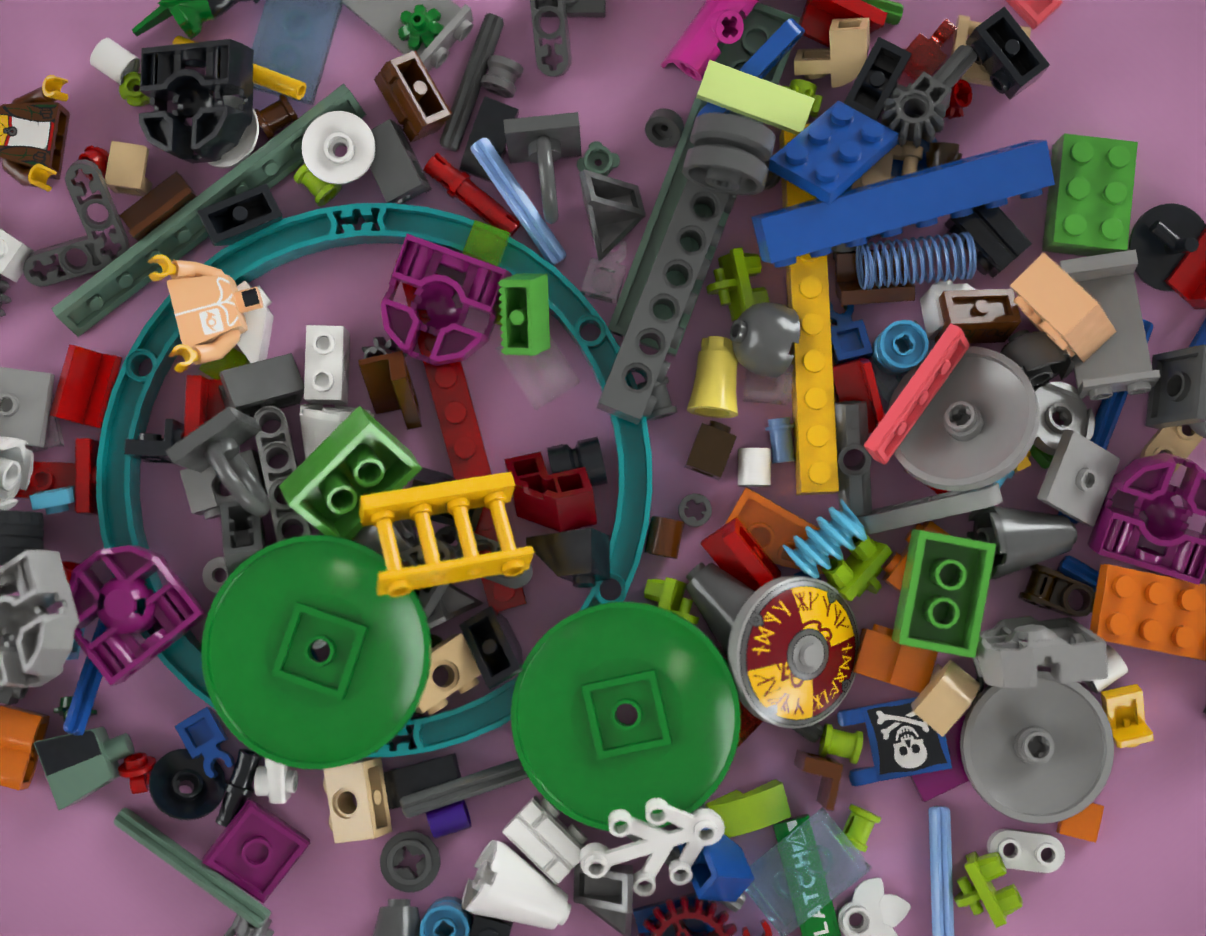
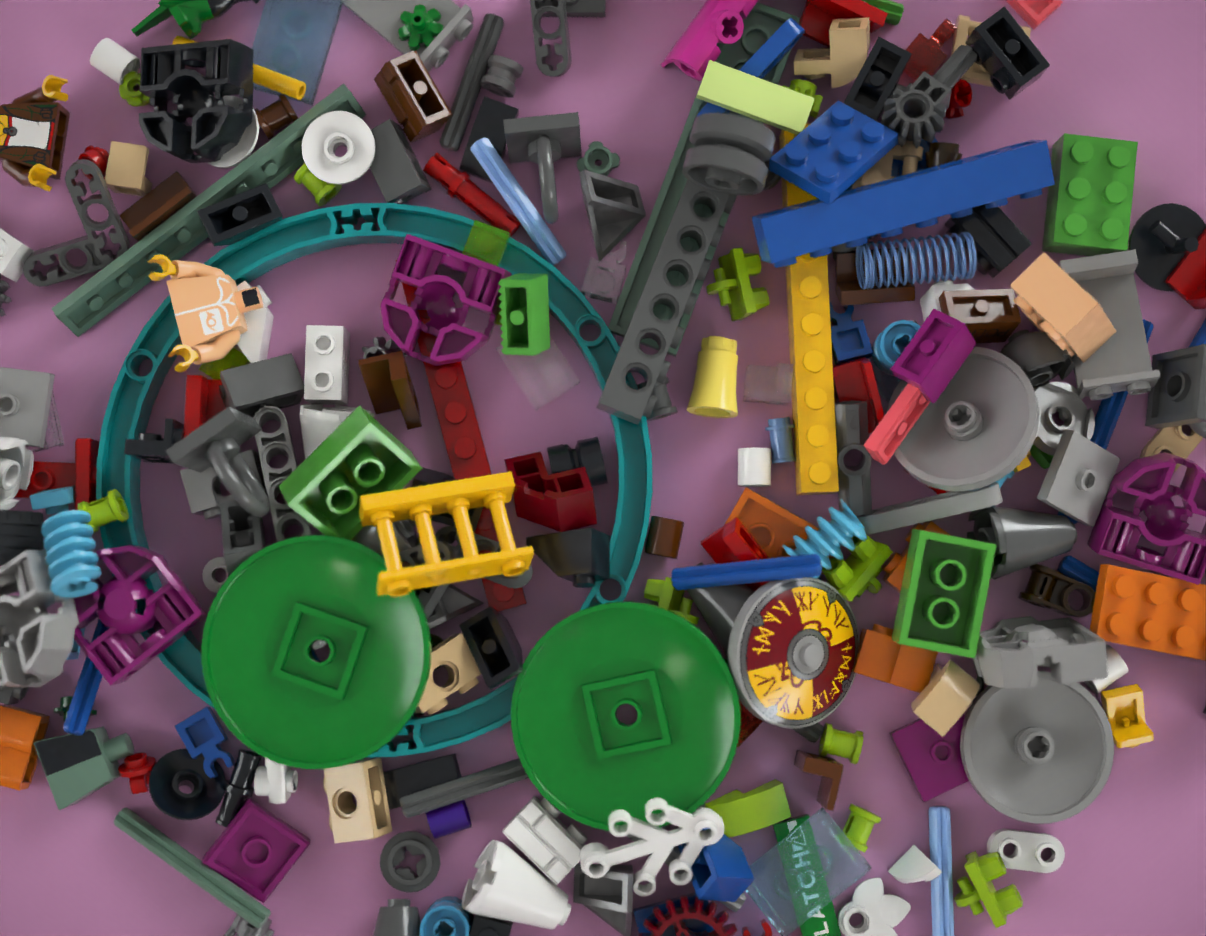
(70, 554): none -> medium azure piece
(85, 386): red panel -> none
(105, 510): none -> lime bush
(664, 127): dark grey tile -> none
(697, 499): dark grey bush -> none
(711, 449): dark brown brick -> none
(747, 572): none -> blue axle
(764, 338): dark grey cylinder -> none
(898, 742): flag -> none
(914, 867): none -> white tile
(934, 354): none -> magenta panel
(1084, 824): orange tile -> none

